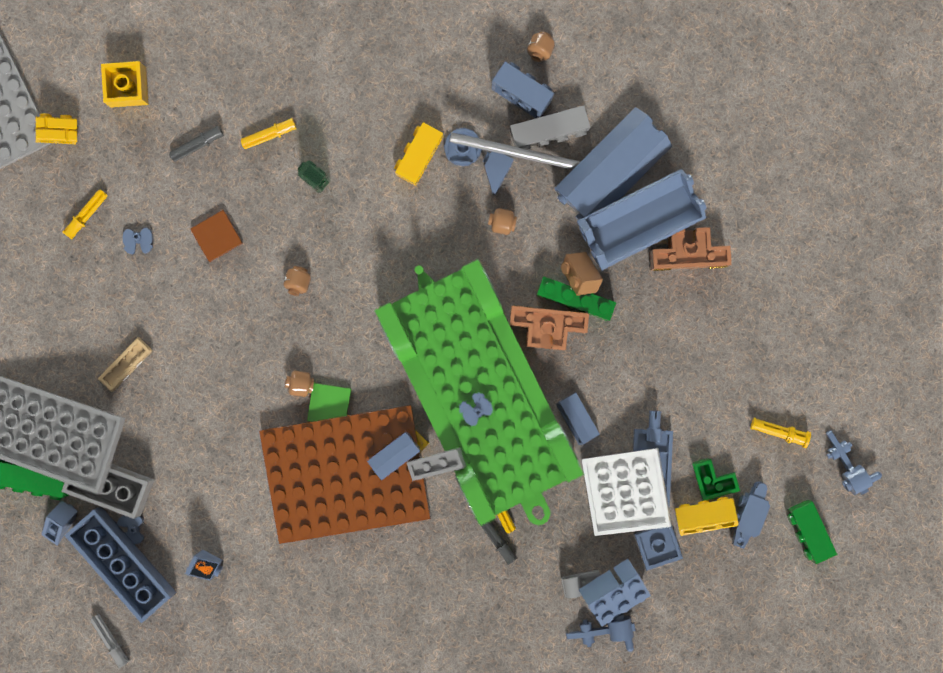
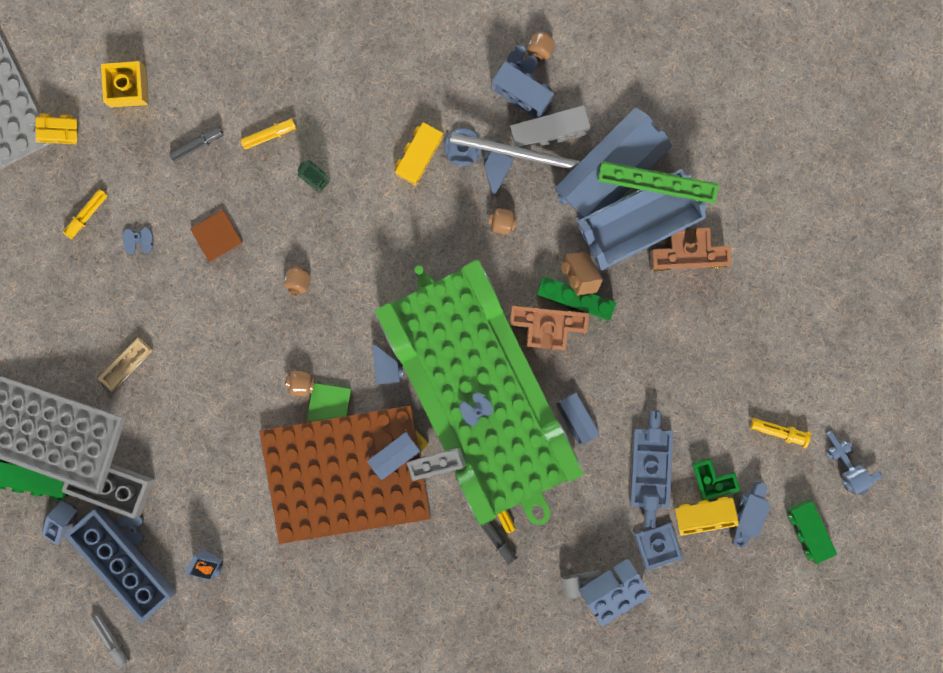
(386, 367): none -> sand blue slope
(525, 66): none -> sand blue piece
(618, 629): sand blue piece -> none
(626, 492): white plate -> none
(658, 182): none -> bright green tile

